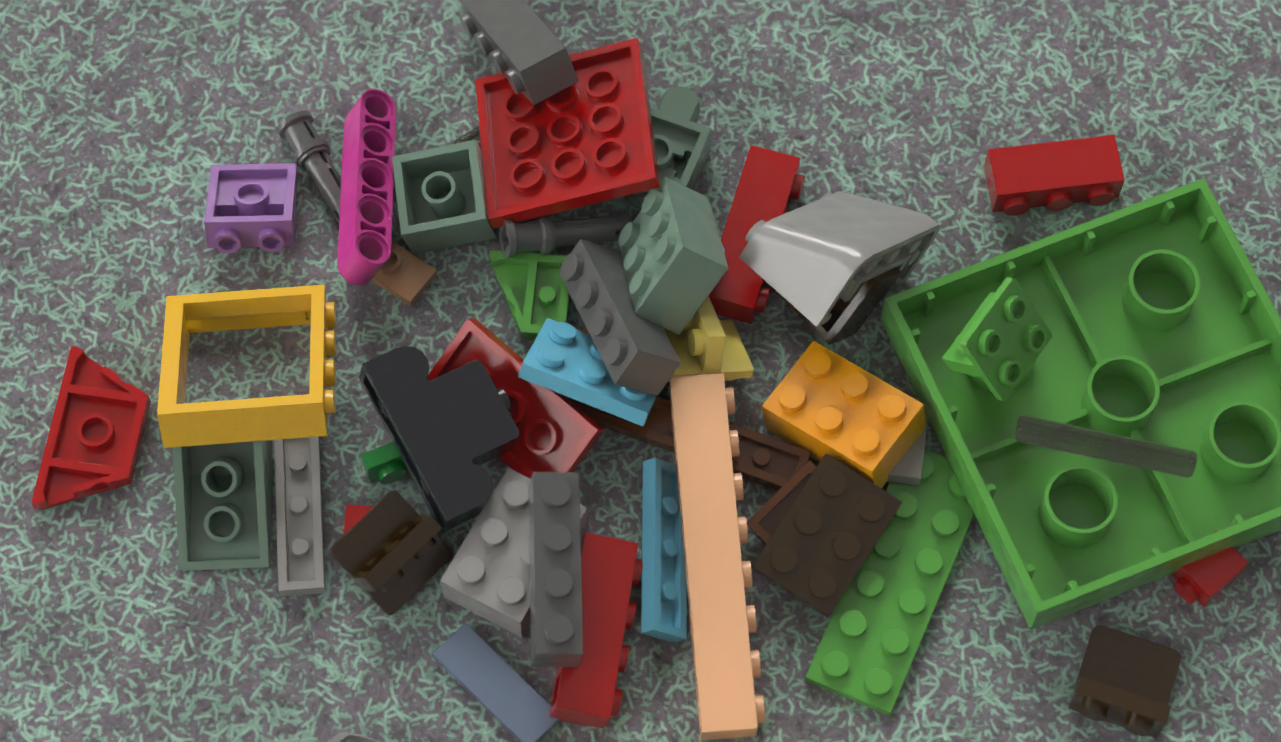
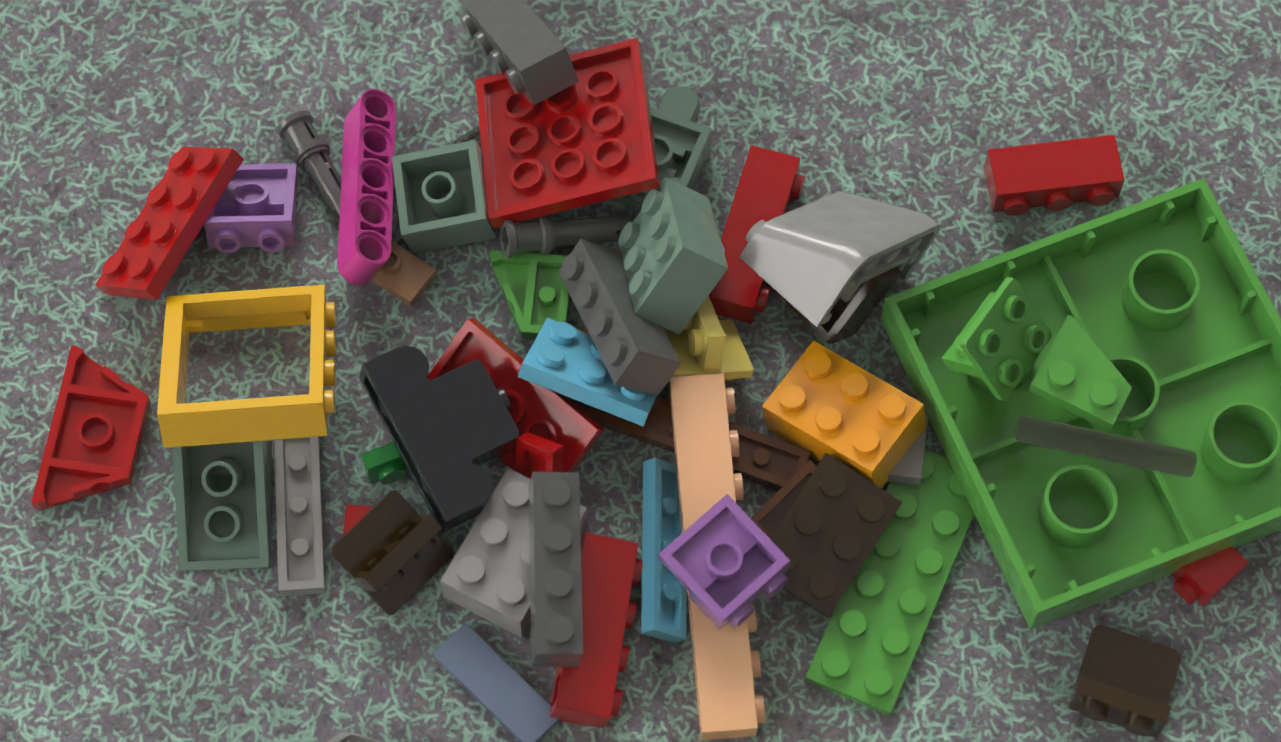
(169, 222): none -> red plate
(537, 455): none -> red plate
(726, 563): none -> medium lavender plate
(1081, 377): none -> bright green wing

